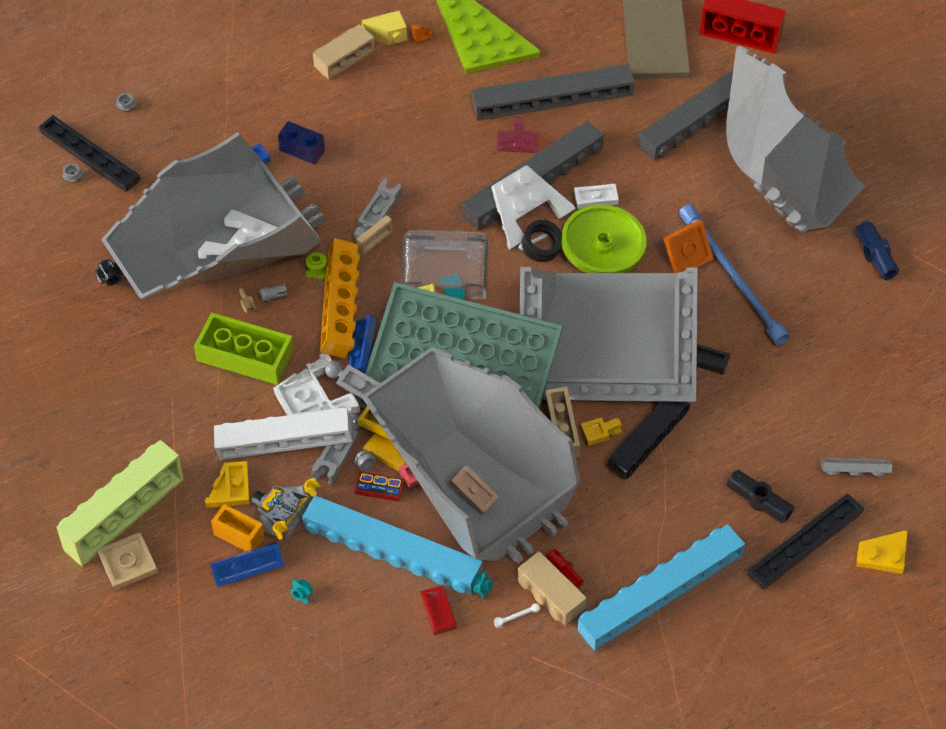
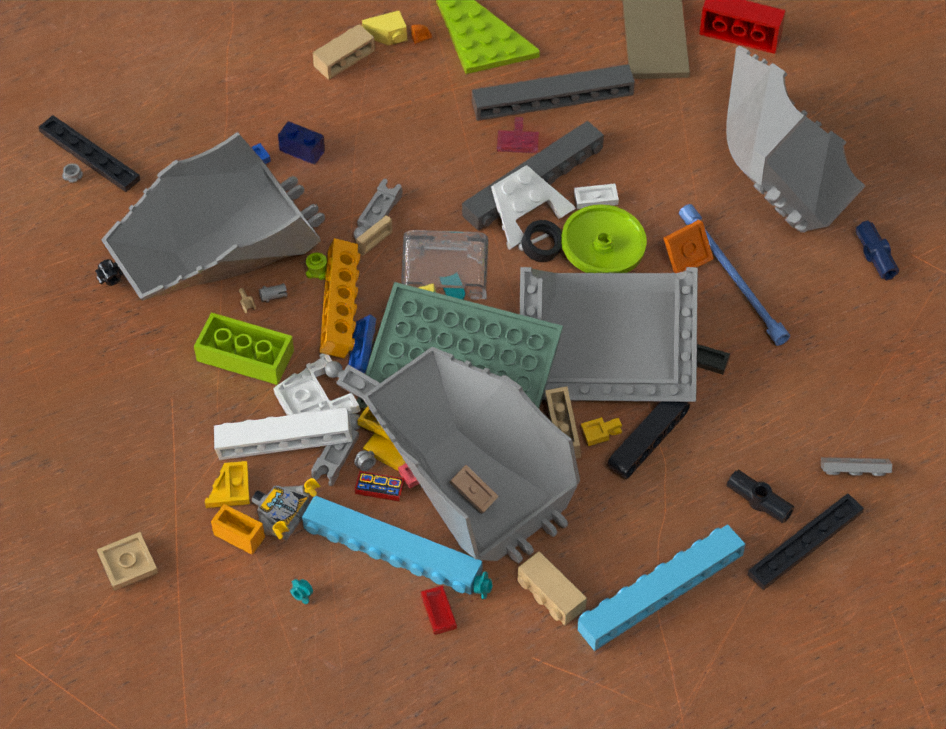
(120, 502): yellowish green brick -> none
(125, 102): light grey plate -> none
(247, 564): blue plate -> none
(249, 229): white wing -> none
(498, 622): white hinge -> none
(564, 567): red axle -> none
(687, 118): dark grey brick -> none
(883, 553): yellow wing -> none

